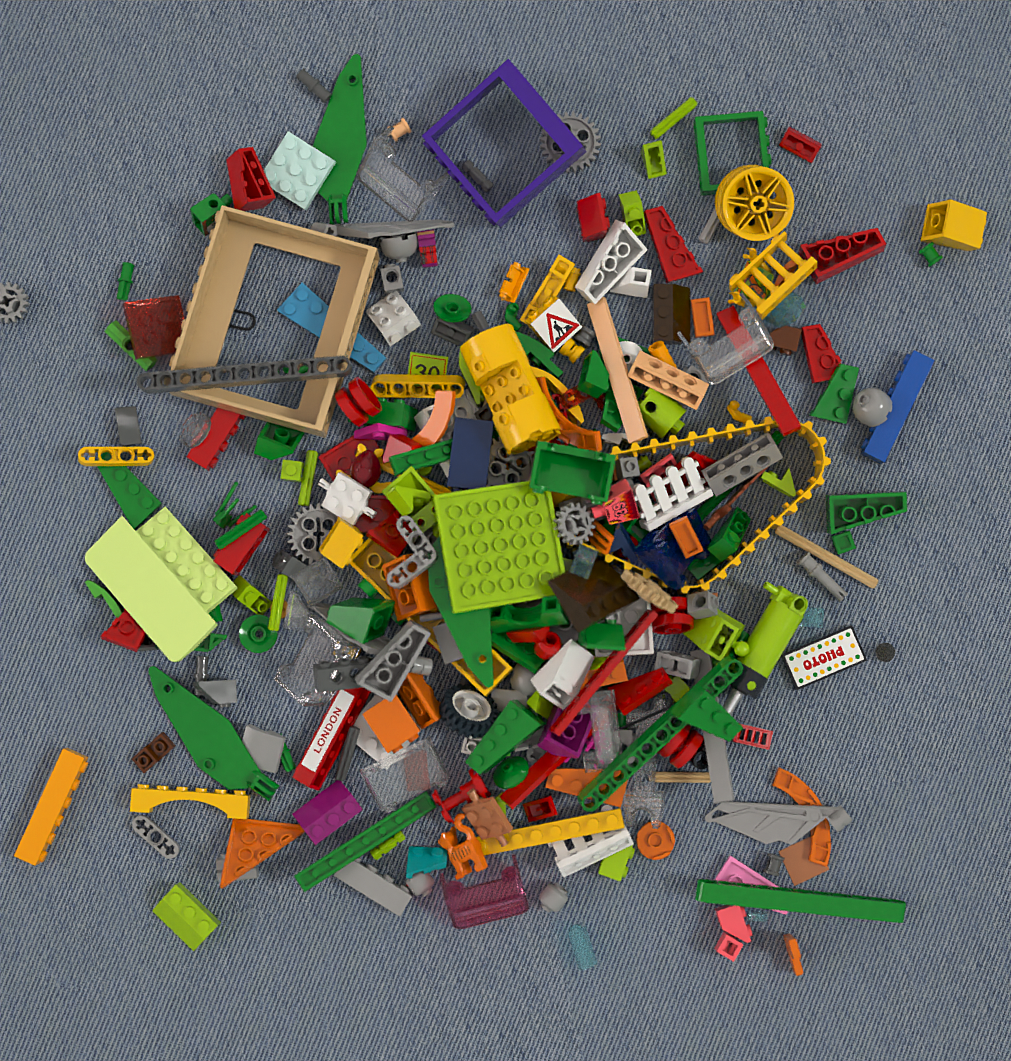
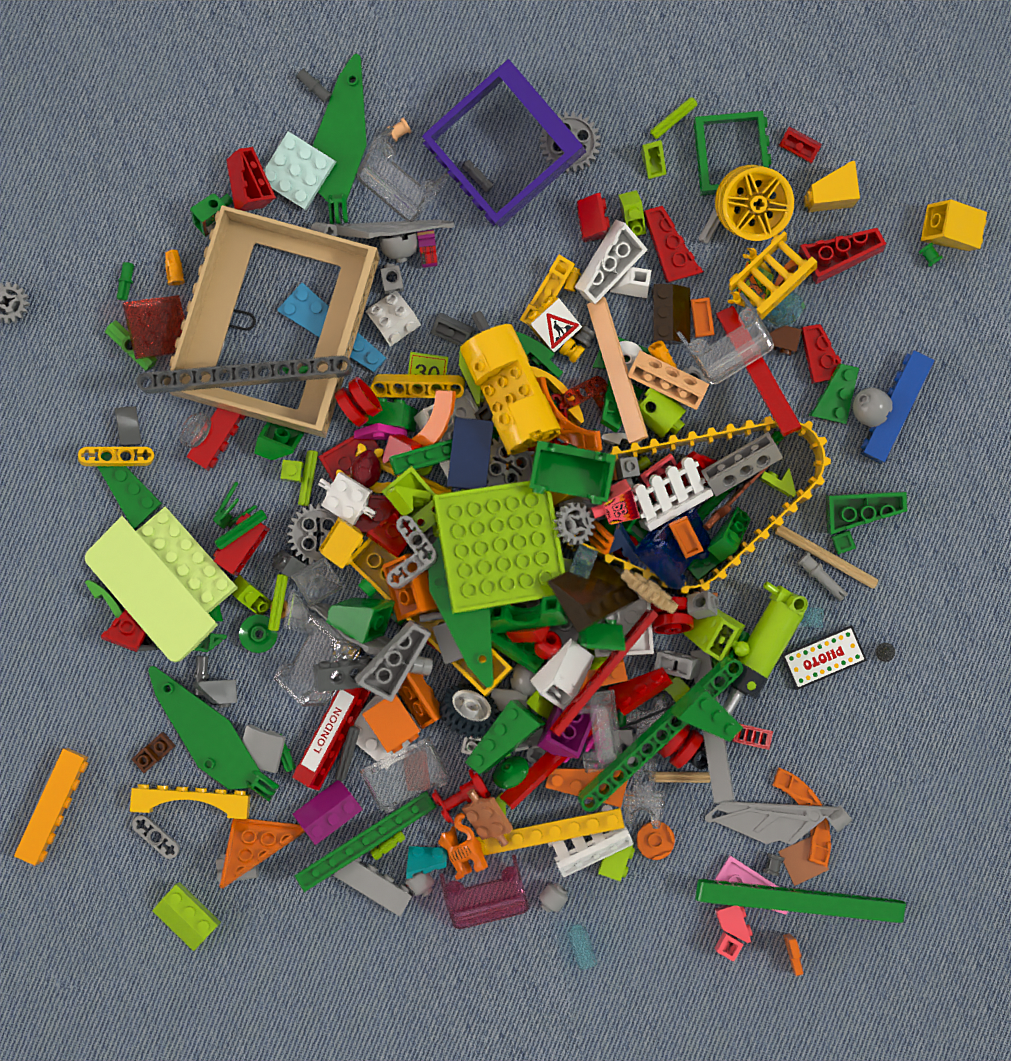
(174, 268): none -> light orange hinge
(452, 308): green dish -> none
(510, 289): light orange hinge -> none
(511, 315): green arm -> none
(540, 808): red slope -> none
(593, 376): green slope -> none
(736, 414): yellow arm -> none
(761, 916): clear light blue tile -> none
(834, 191): none -> yellow slope

